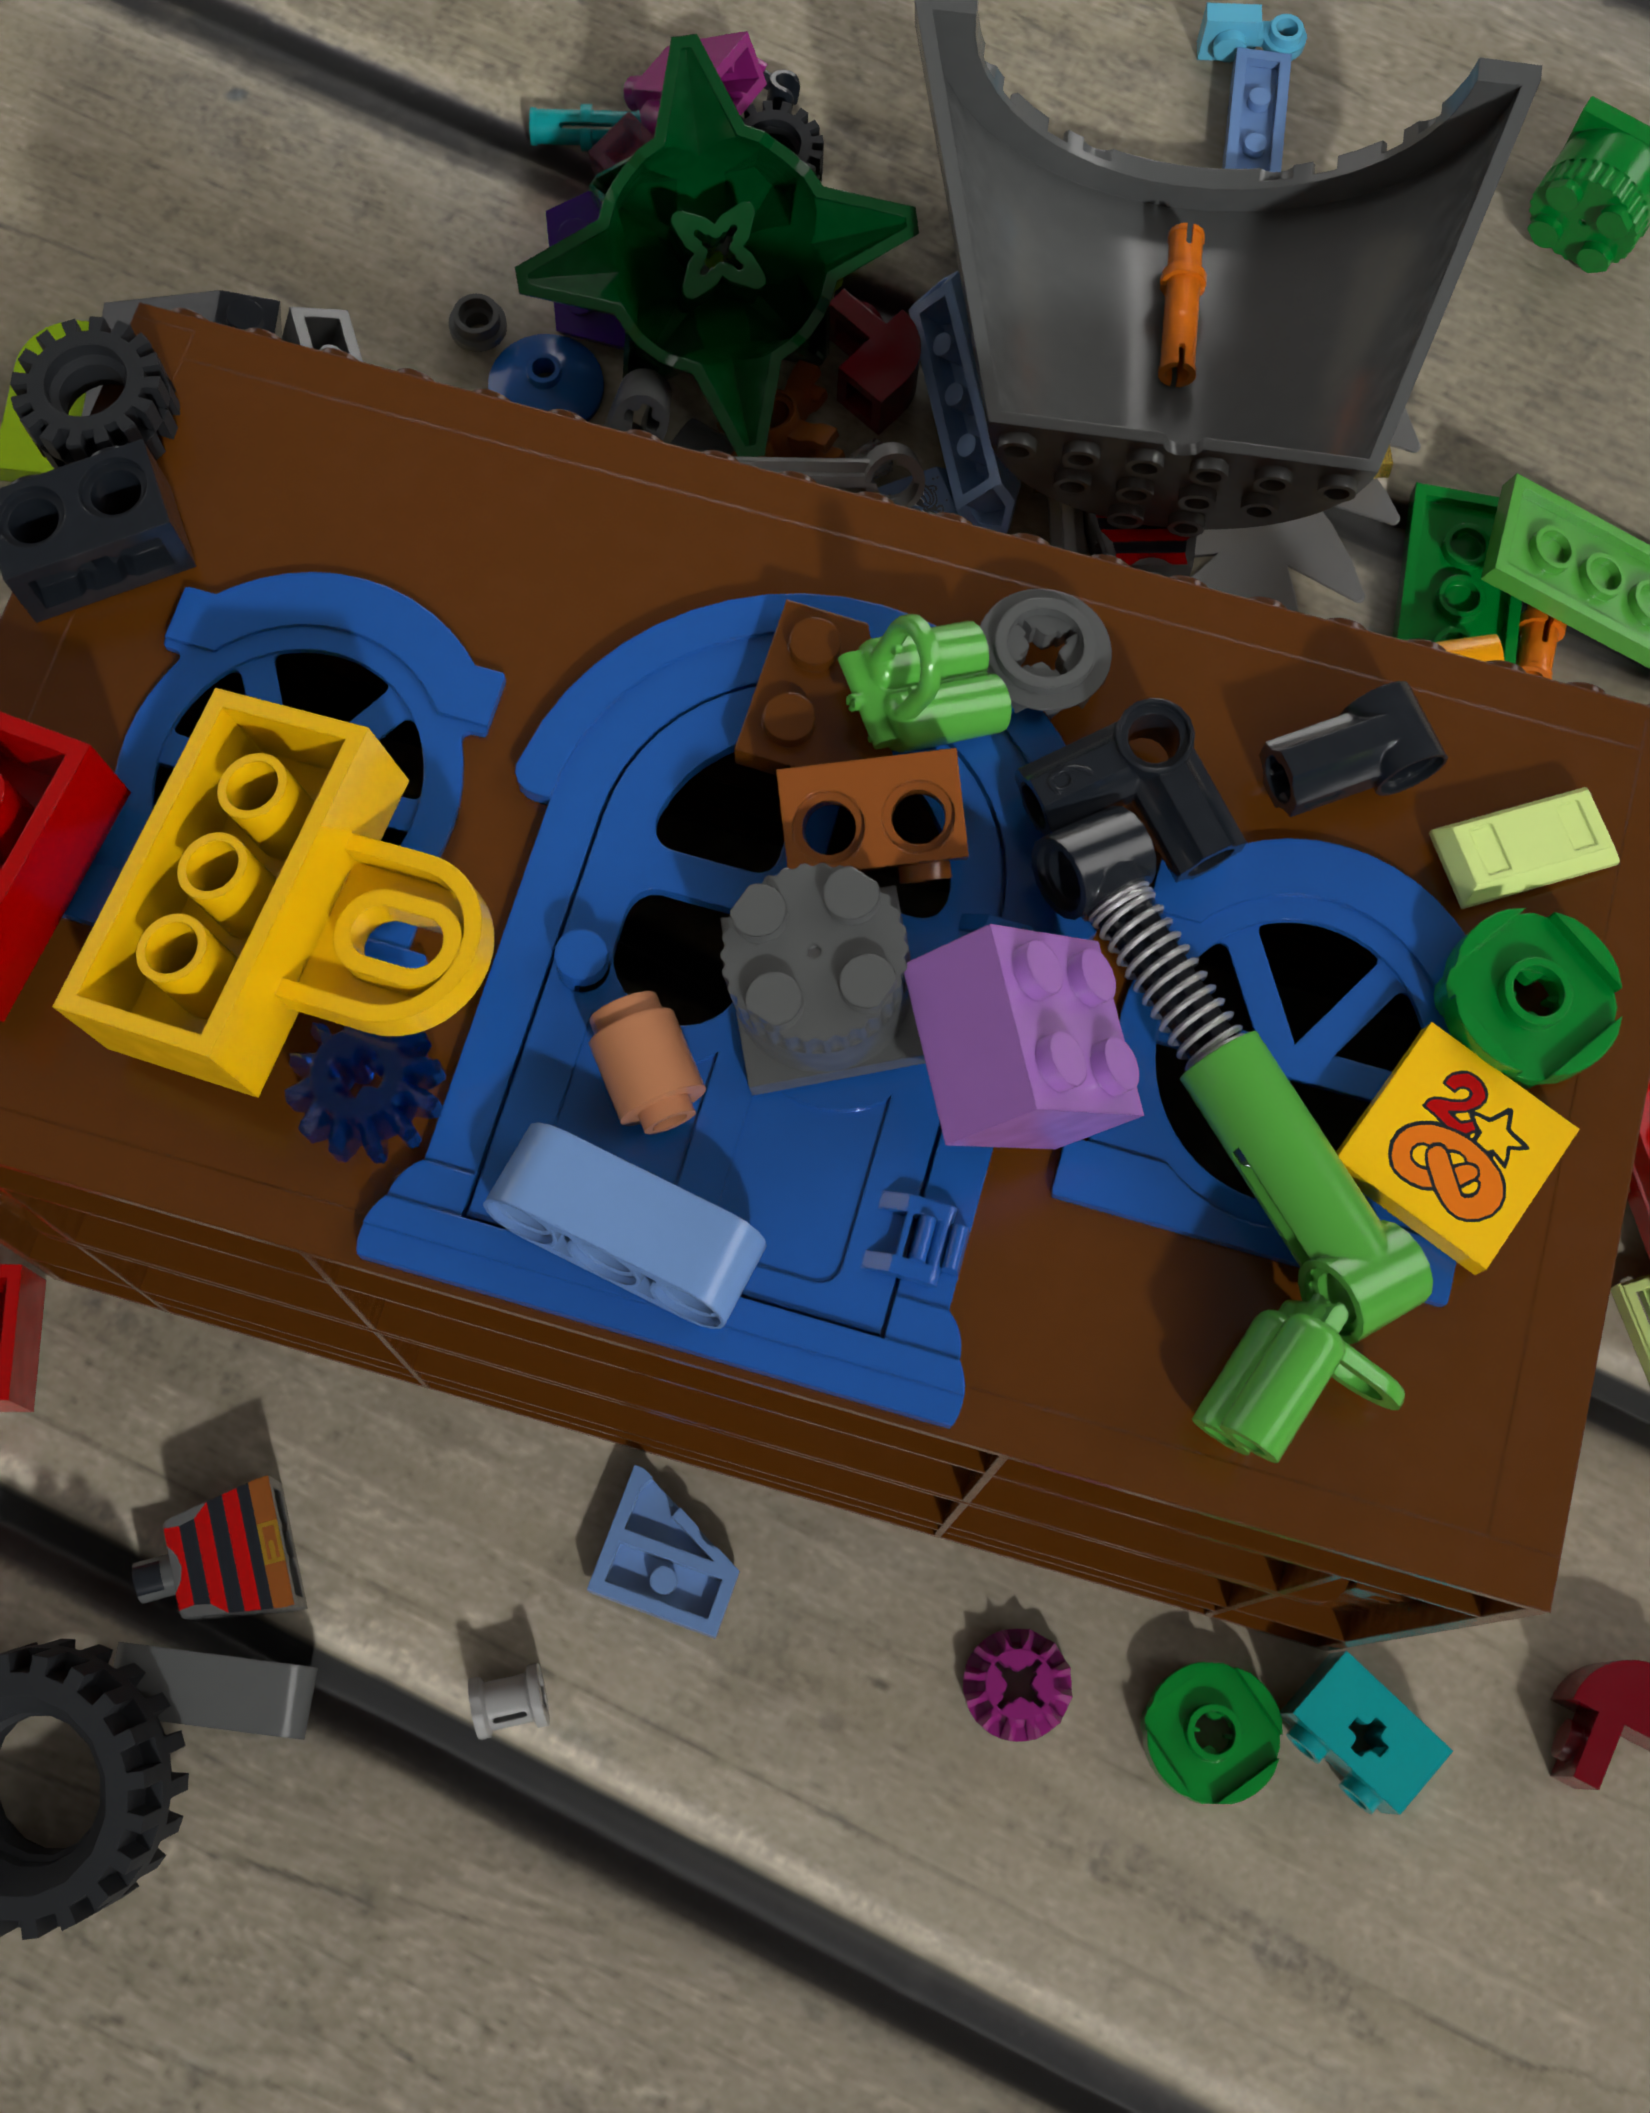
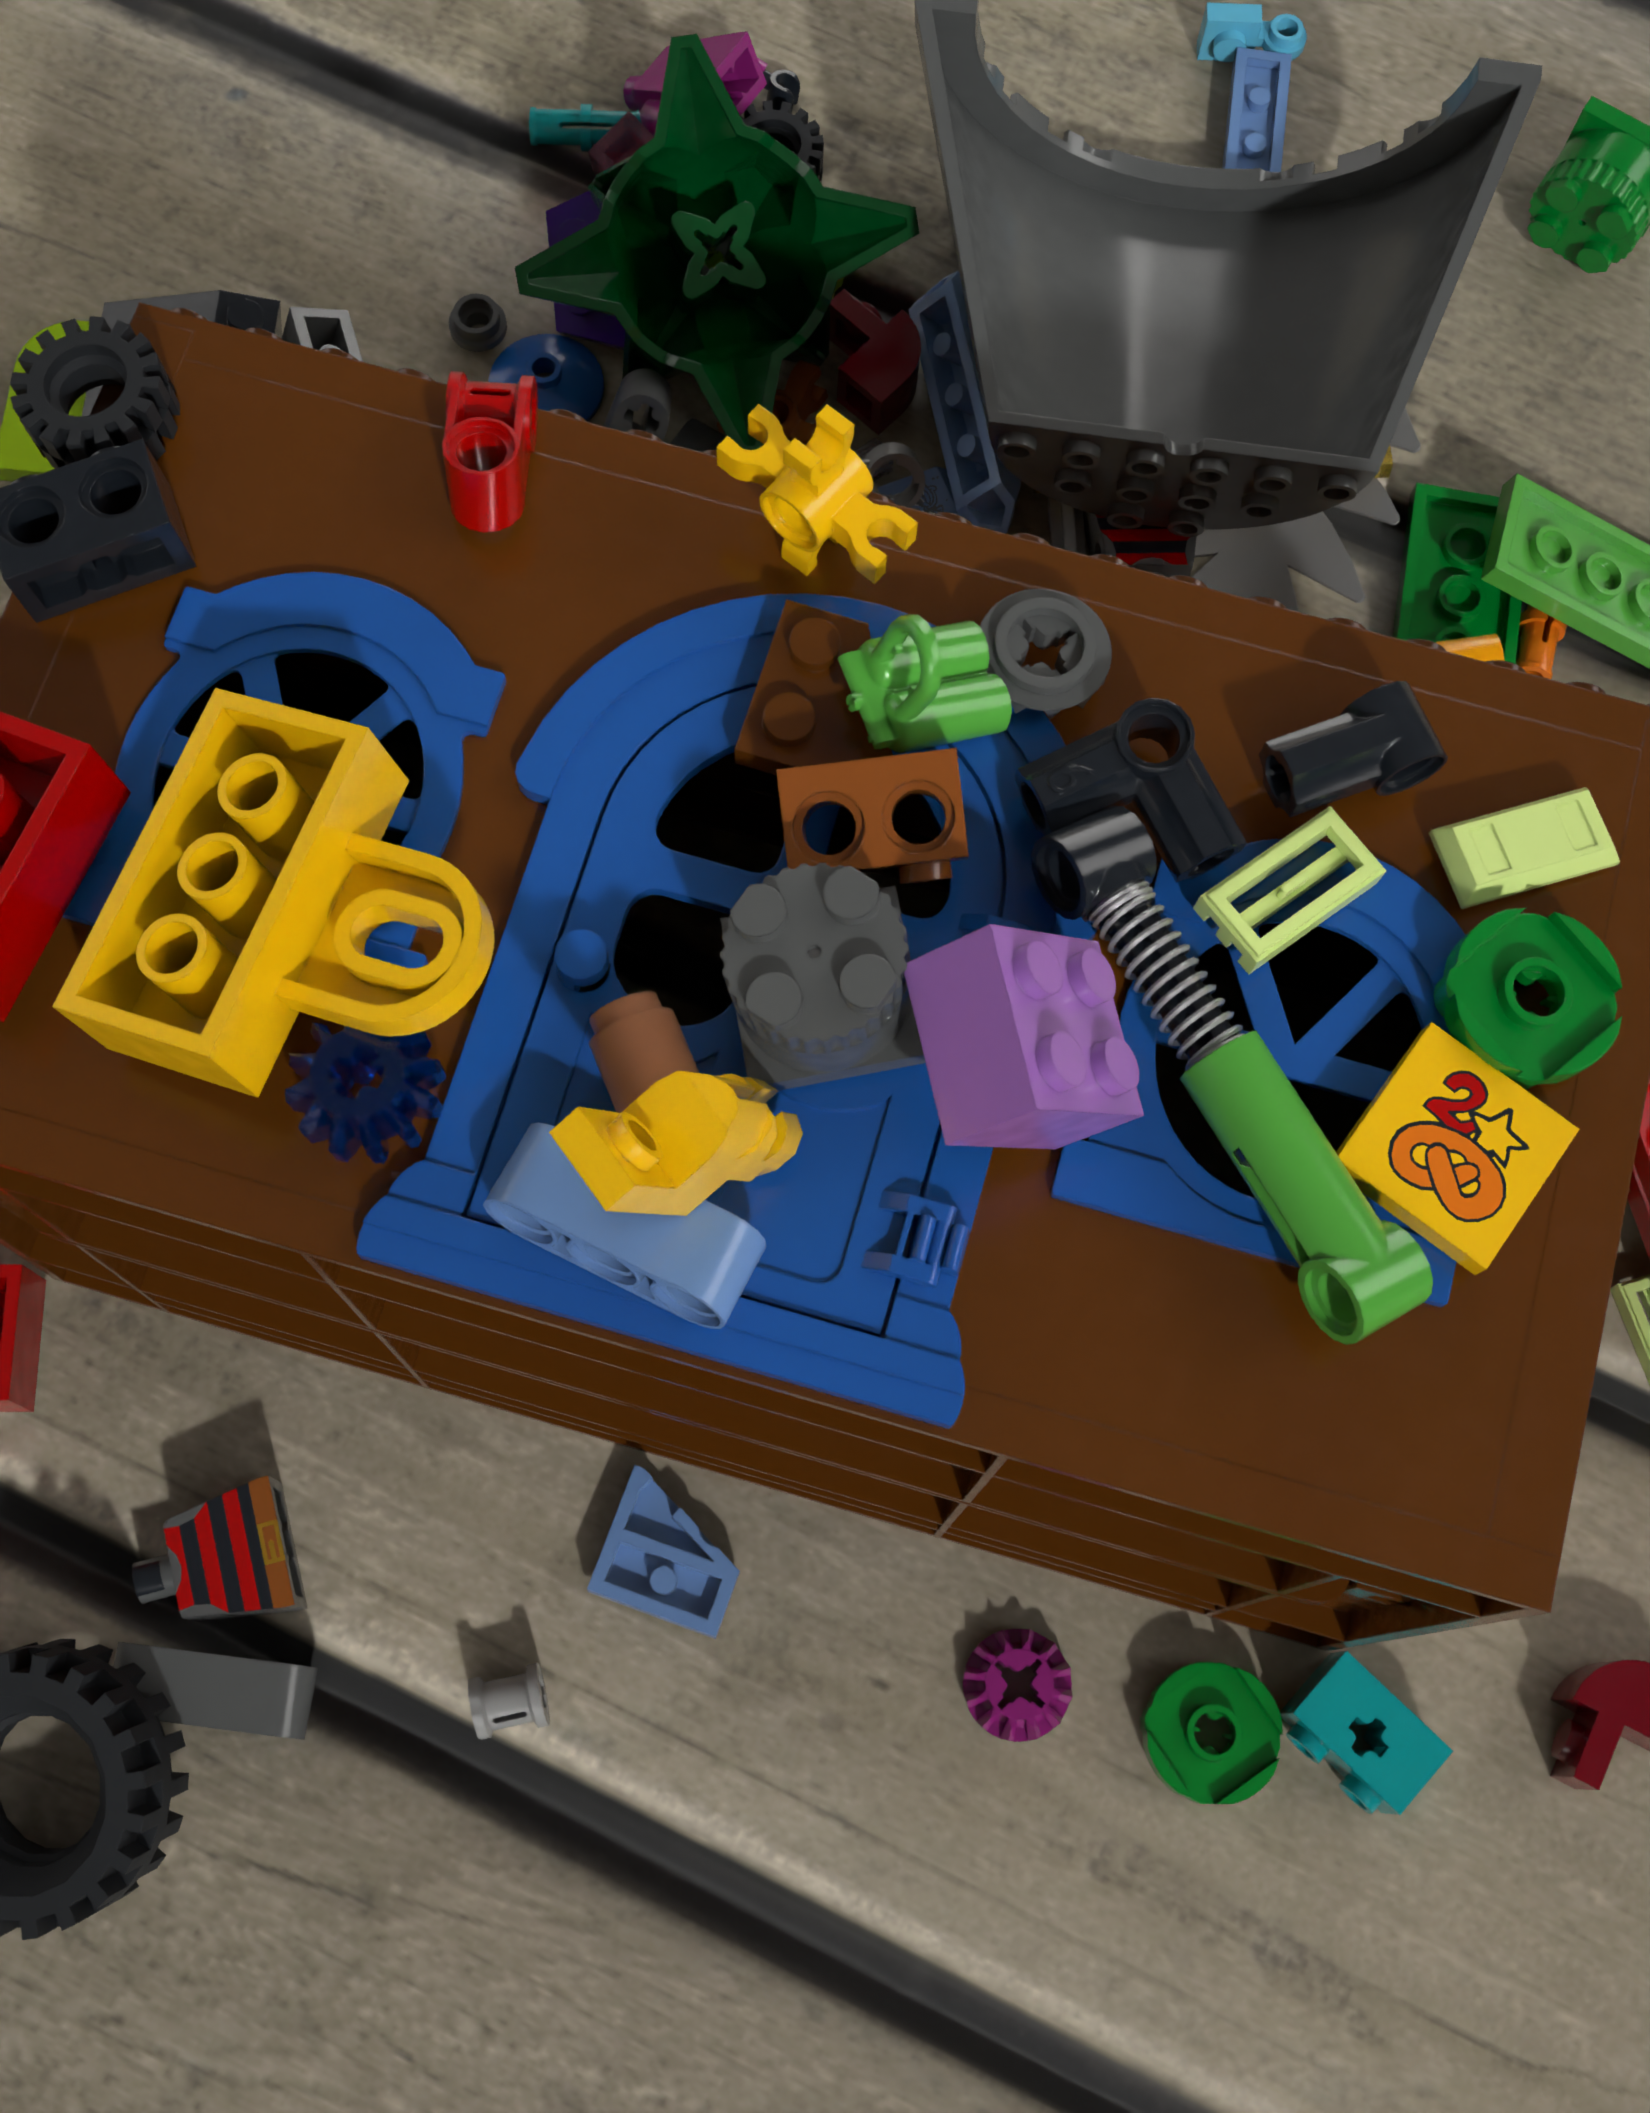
(489, 449): none -> red piece
(678, 1142): none -> yellow plate
(817, 492): none -> yellow pin
(1182, 285): orange pin -> none
(1238, 928): none -> yellowish green tile
(1282, 1372): bright green piece -> none

